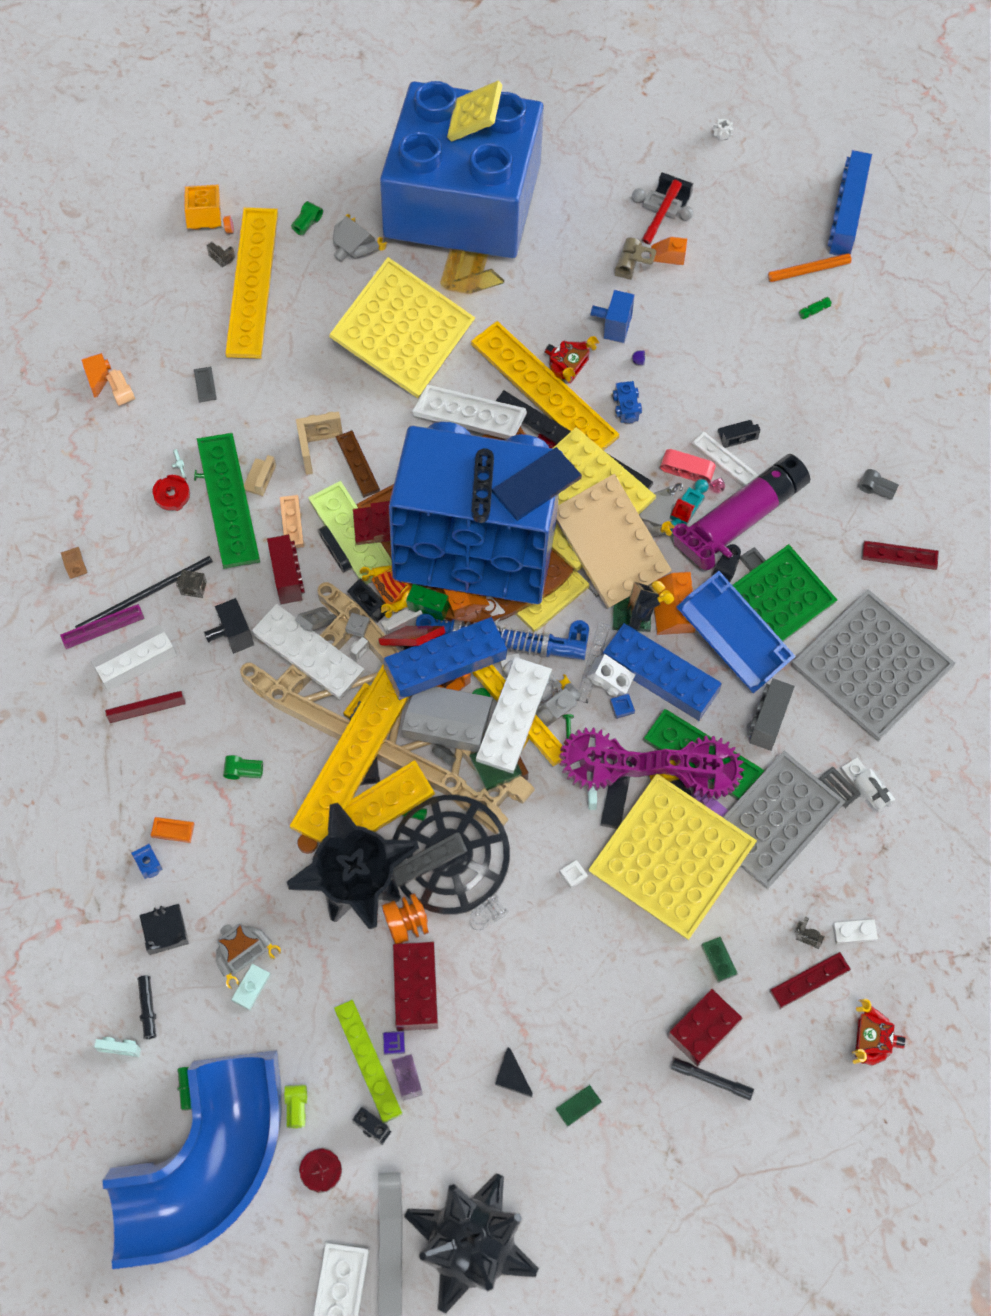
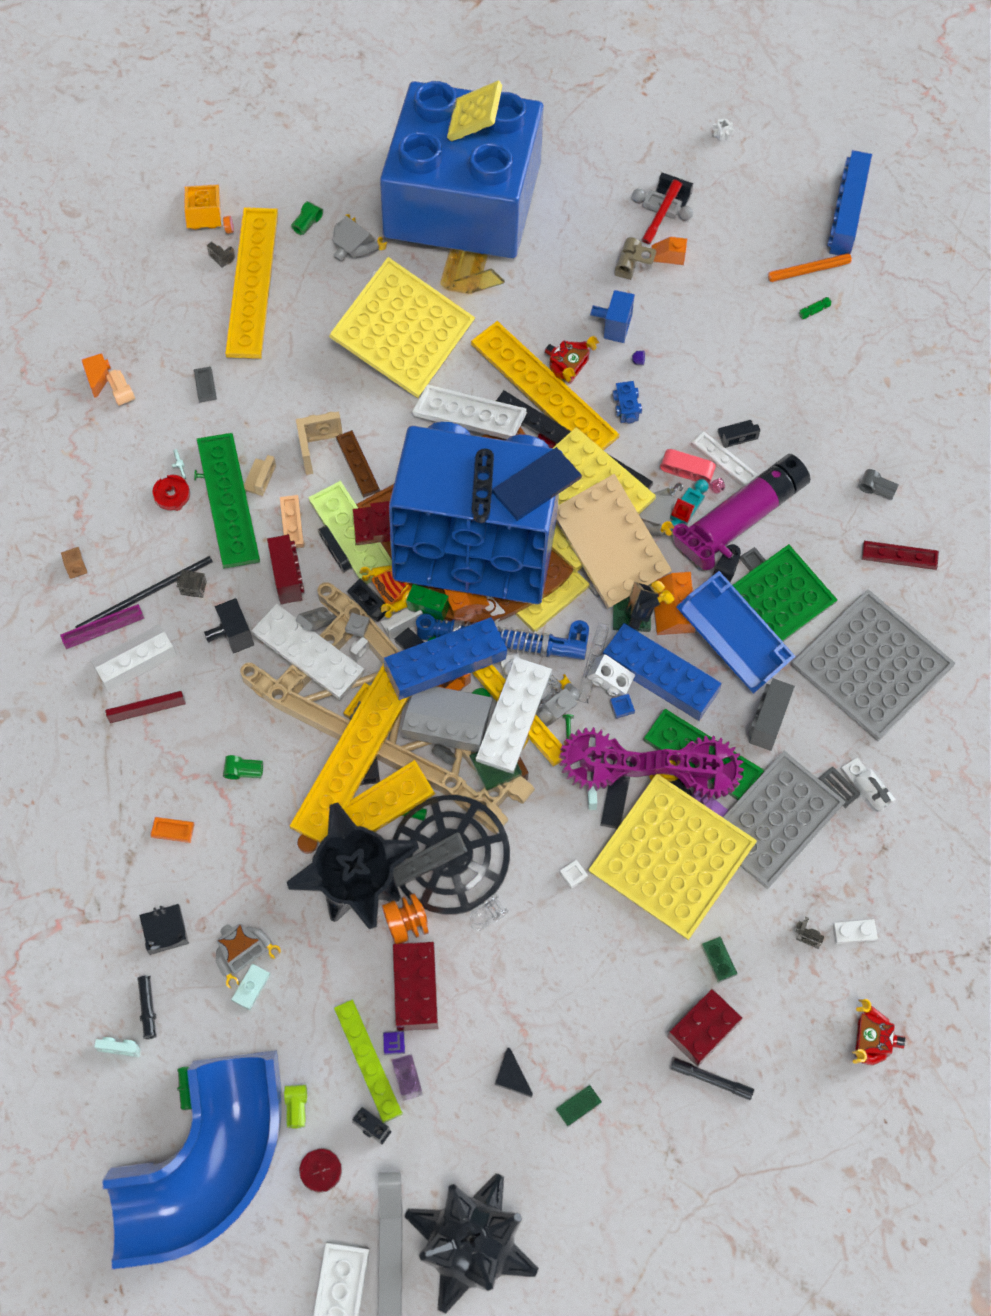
(144, 854): blue brick -> none
(411, 635): red tile -> none
(810, 980): dark red tile -> none

